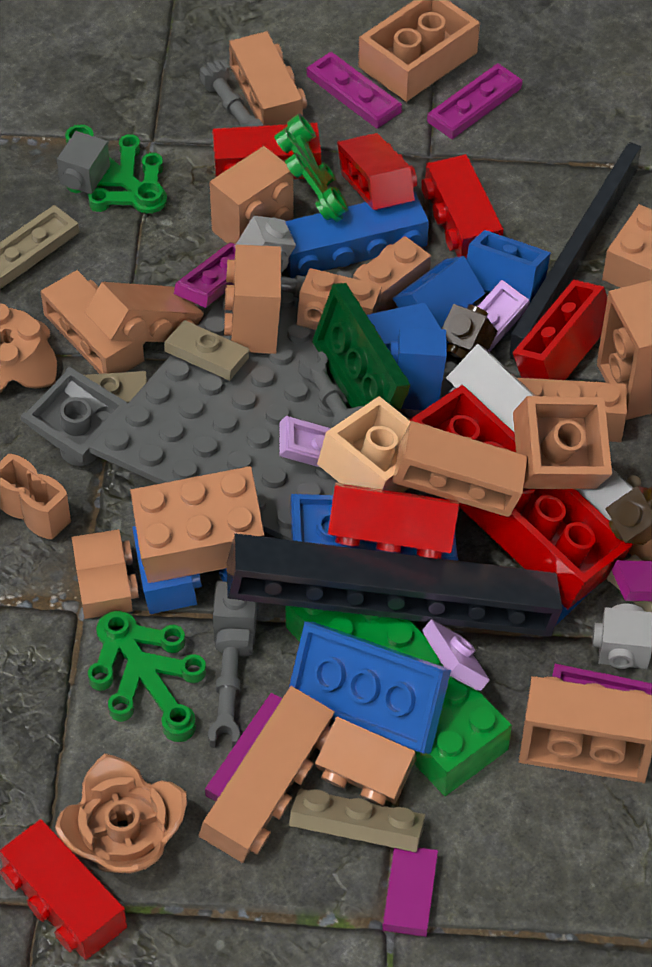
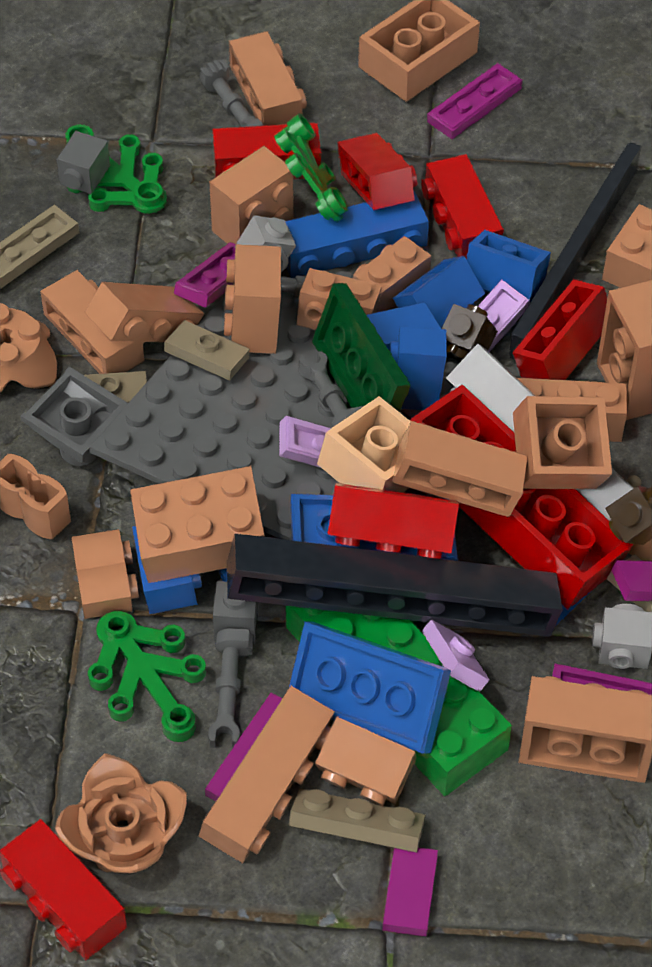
(354, 90): magenta tile -> none

